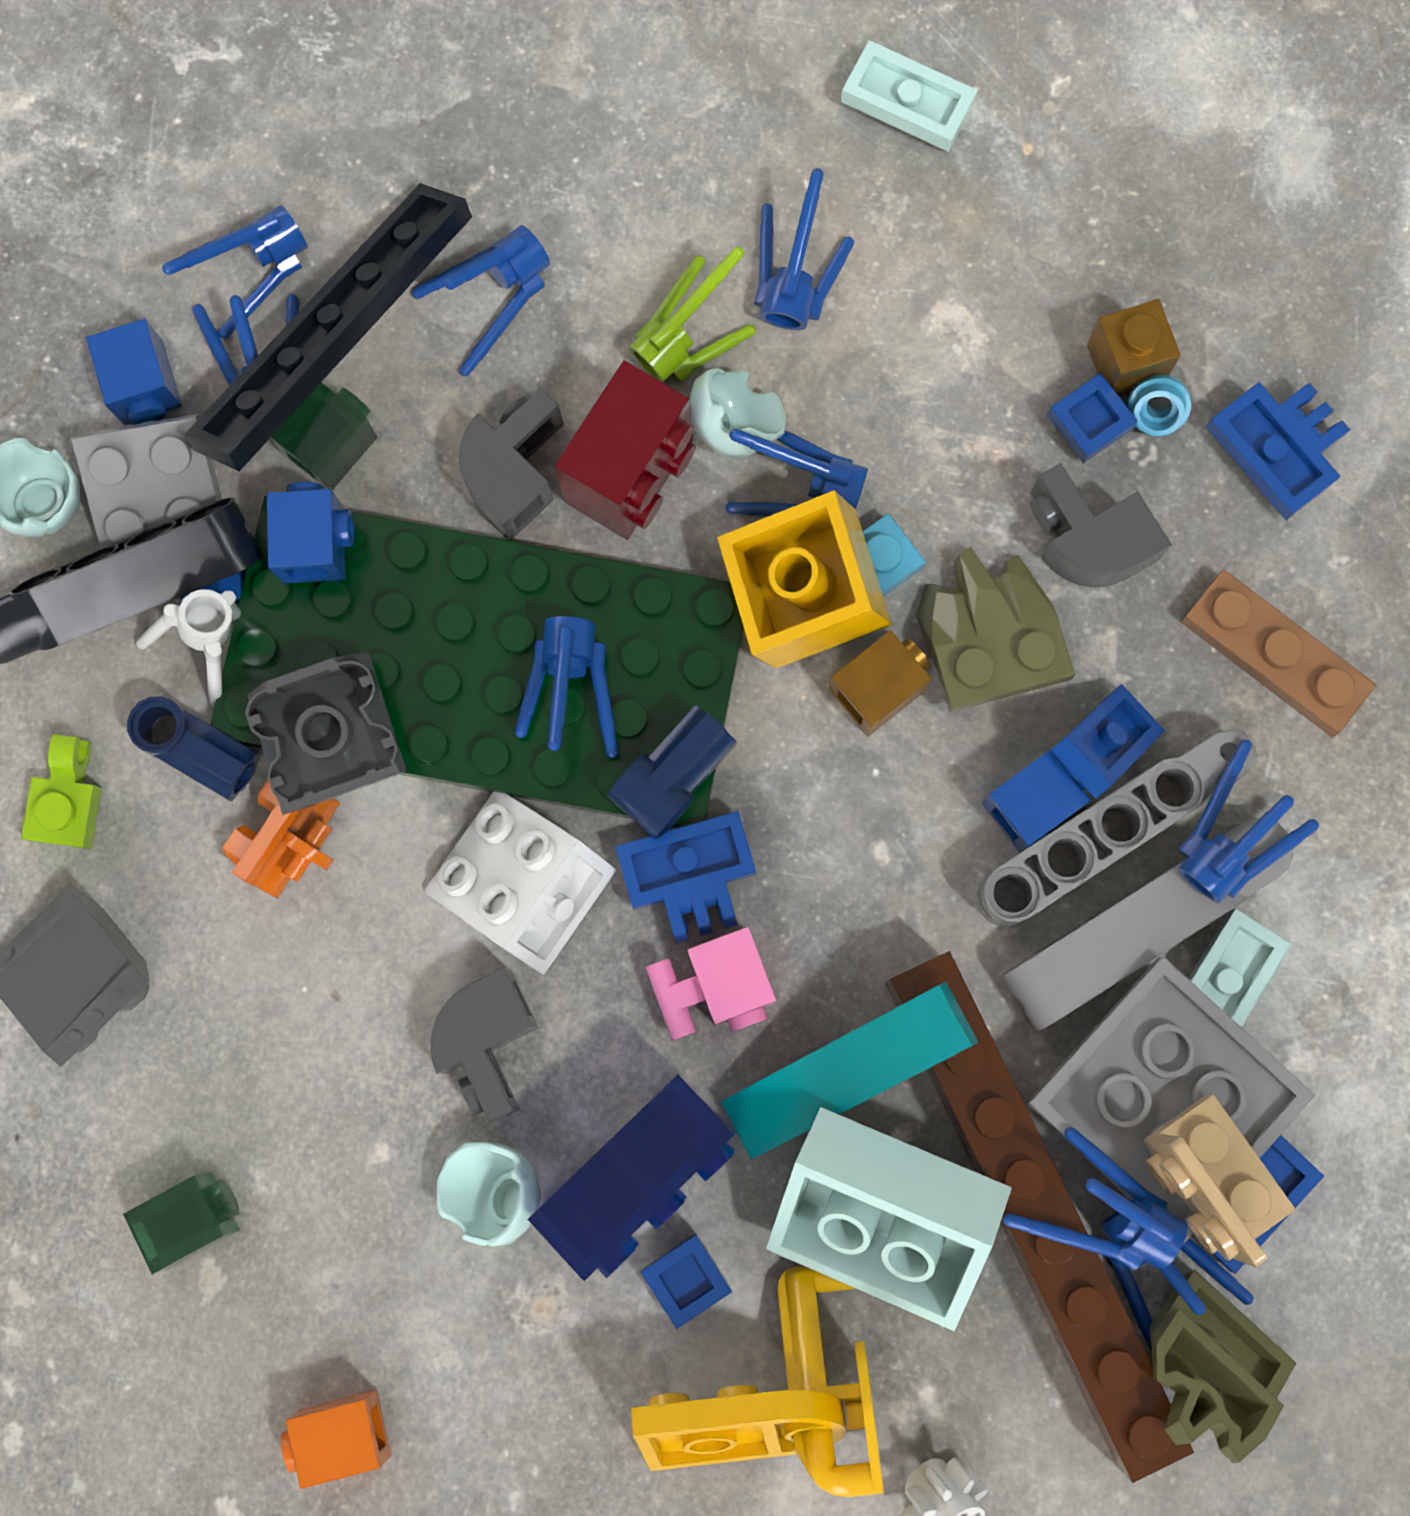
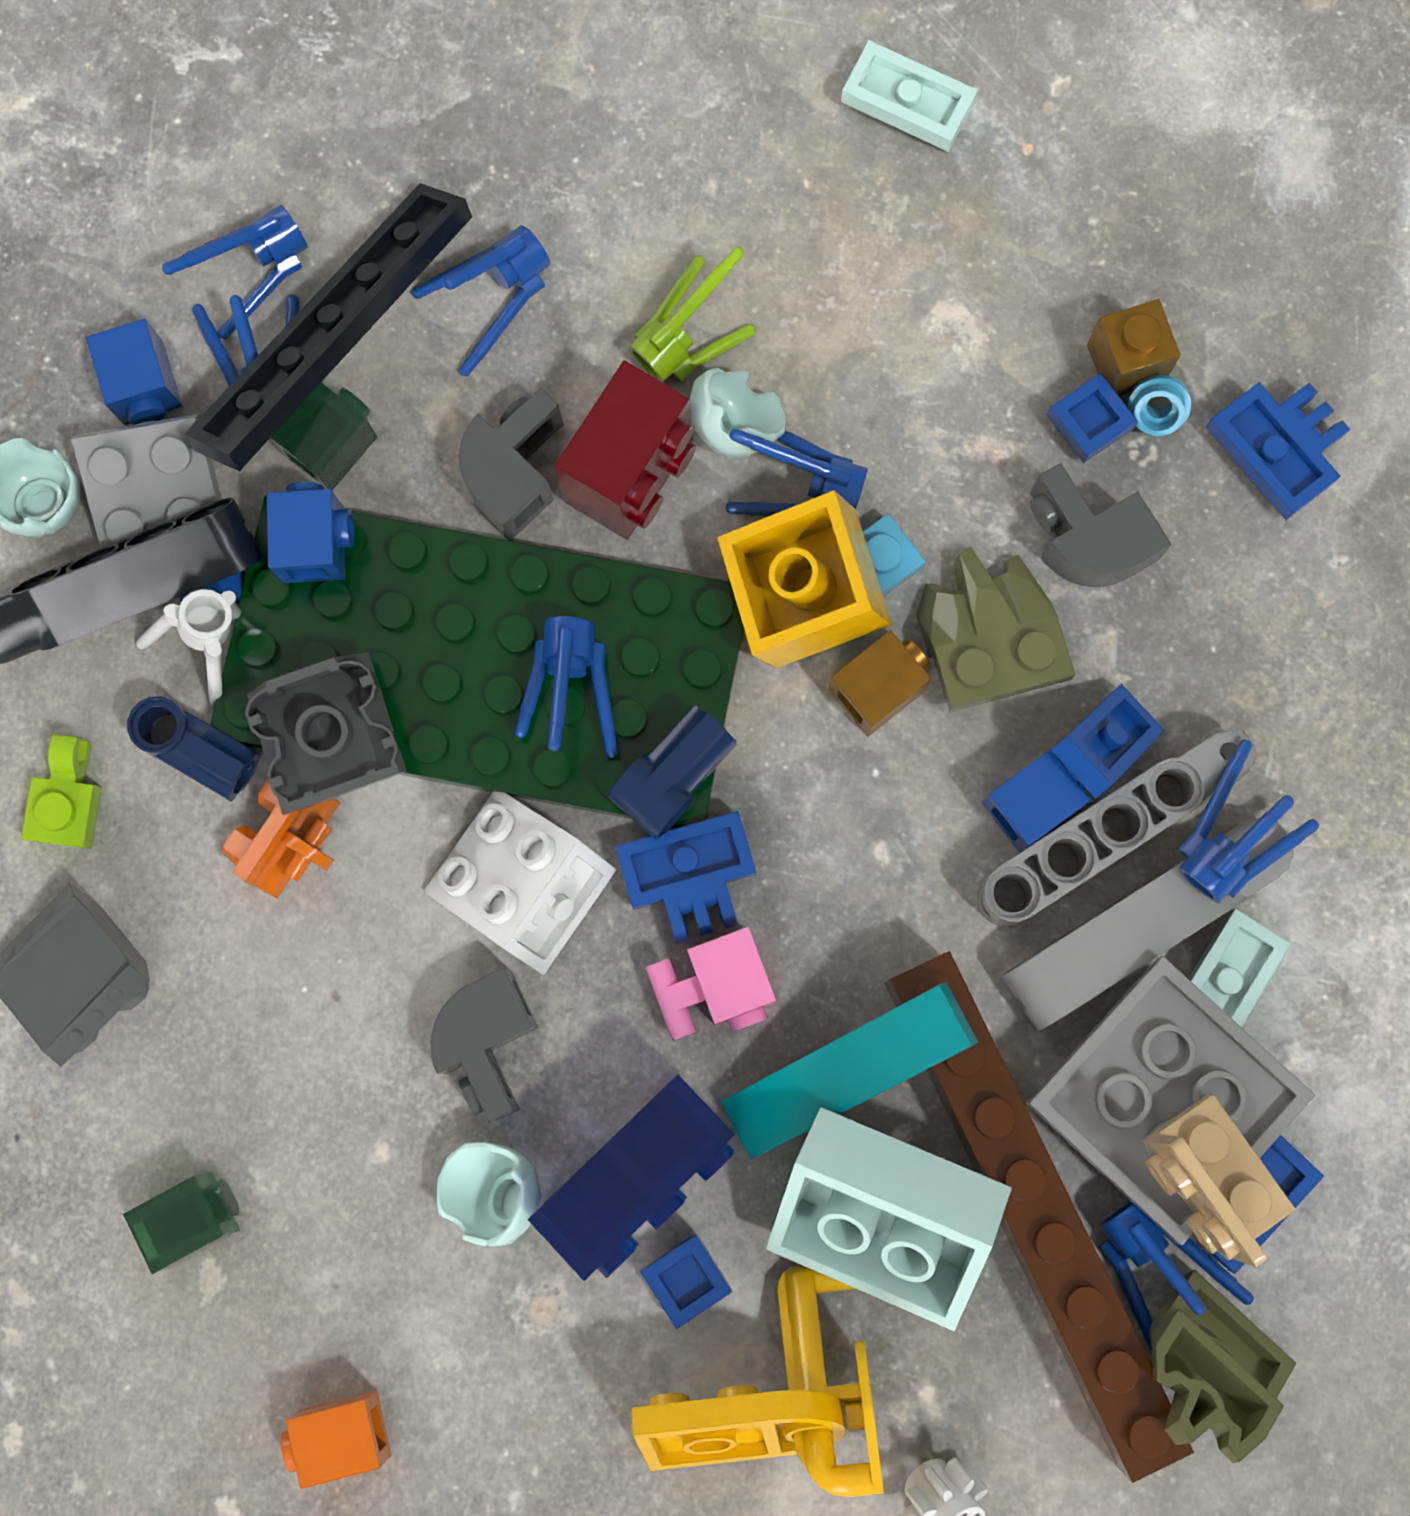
(789, 297): blue plant -> none
(1143, 1222): blue plant -> none
(1278, 653): medium nougat plate -> none

